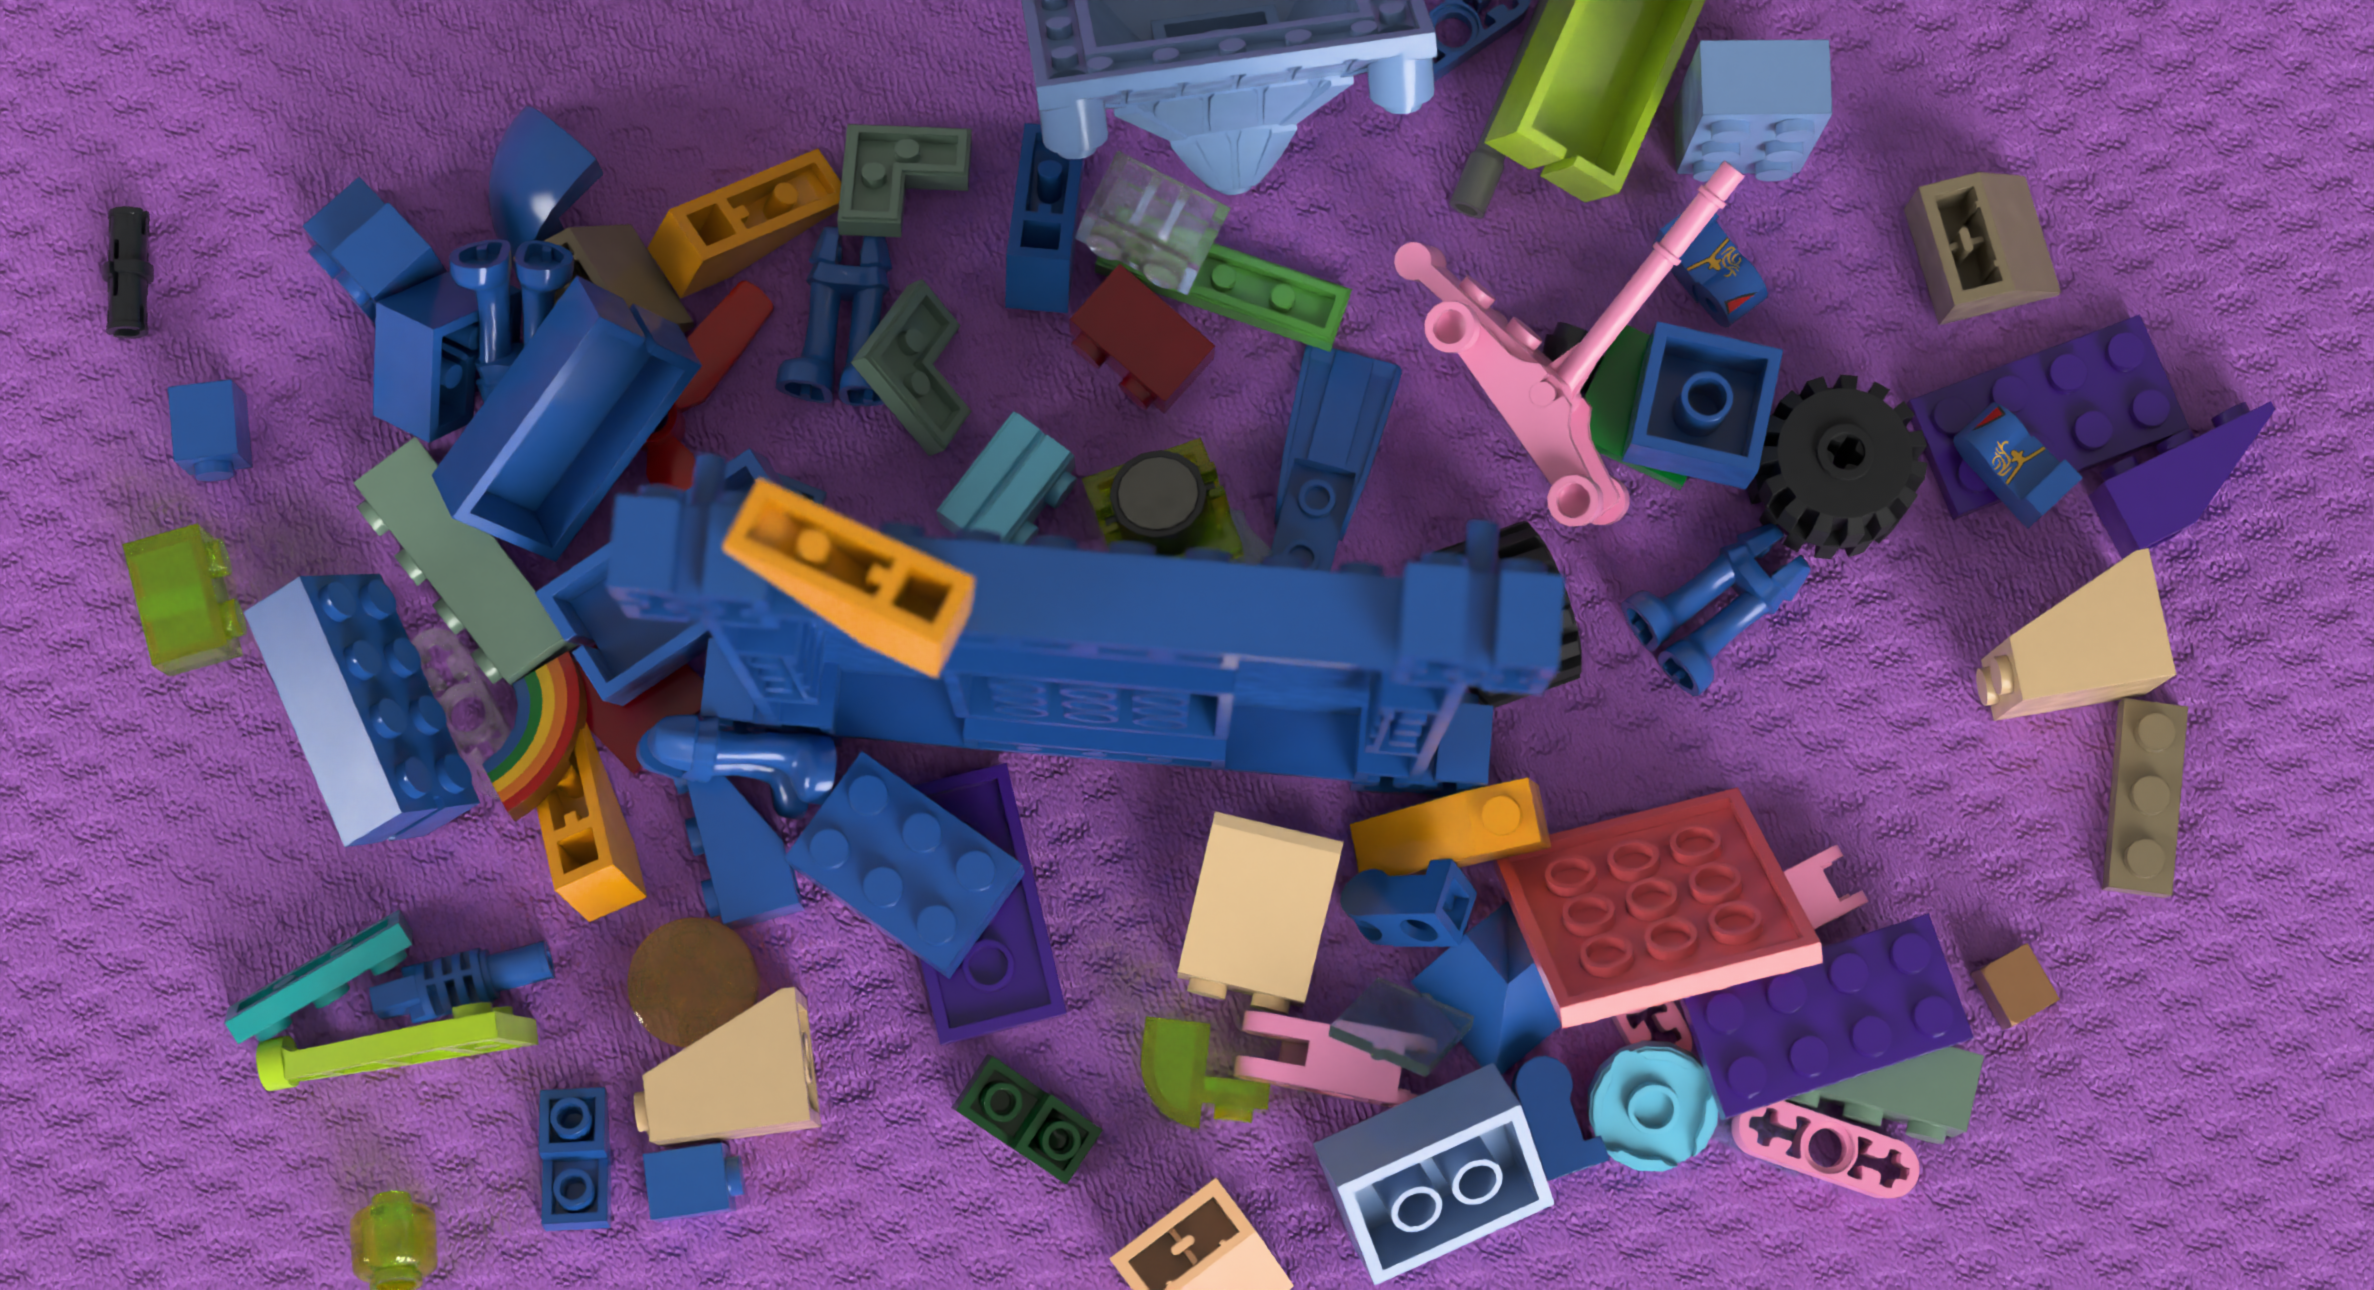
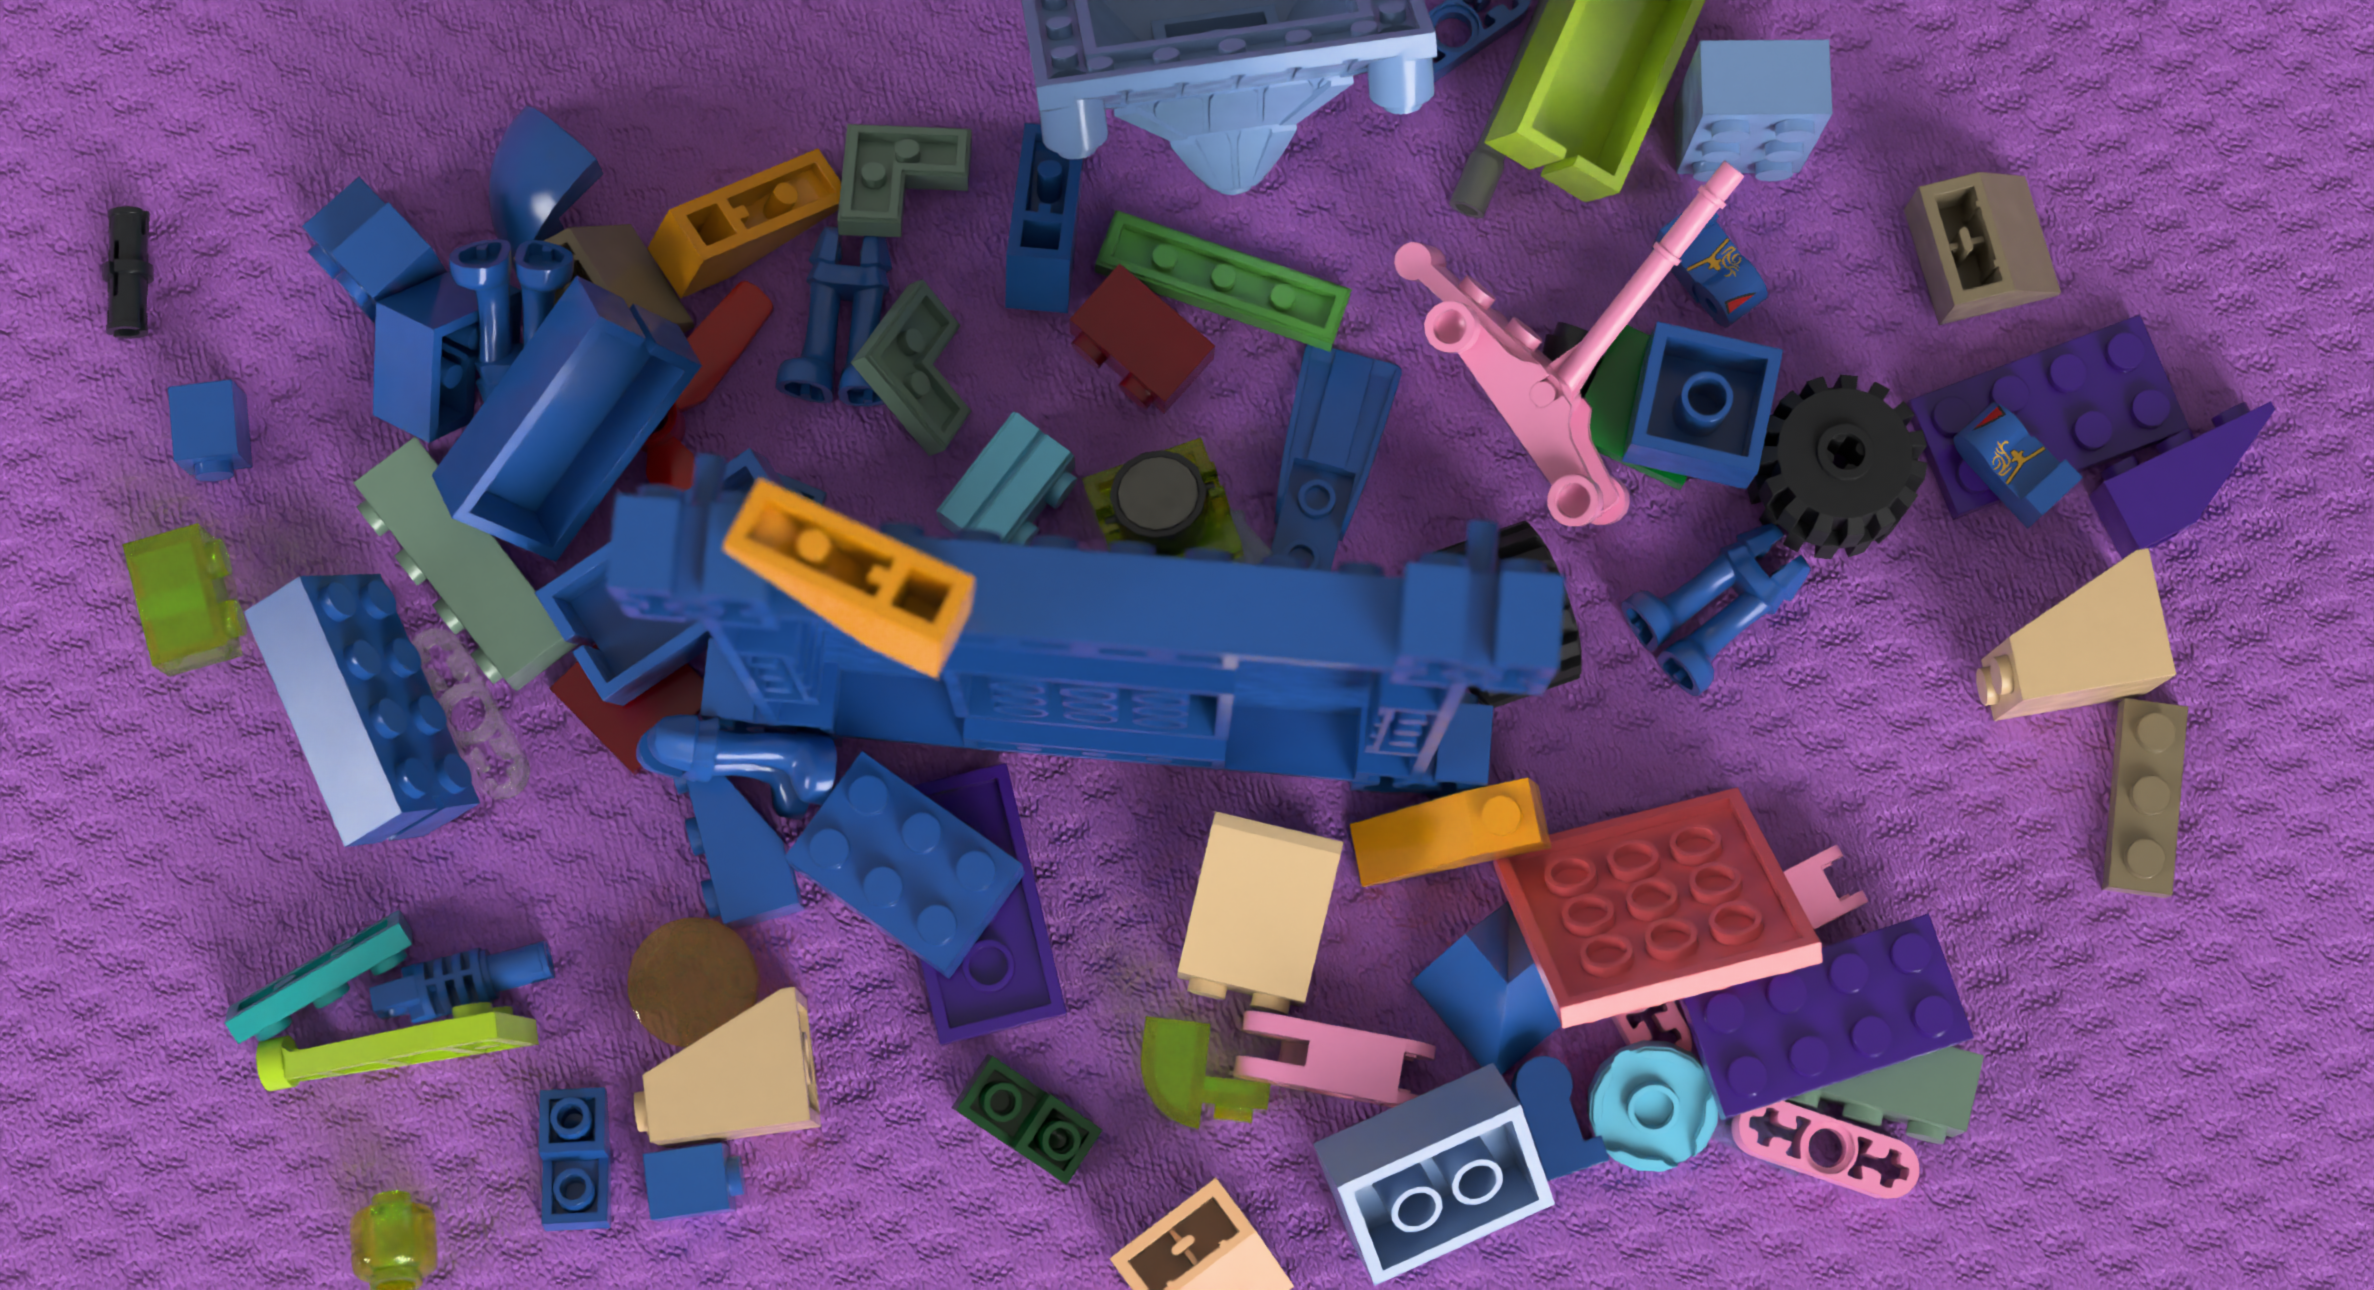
(543, 736): tile -> none
(588, 838): light orange slope -> none
(1151, 223): clear brick -> none
(1401, 1026): clear light blue piece -> none
(1411, 908): blue leg -> none
(2015, 986): medium nougat slope -> none

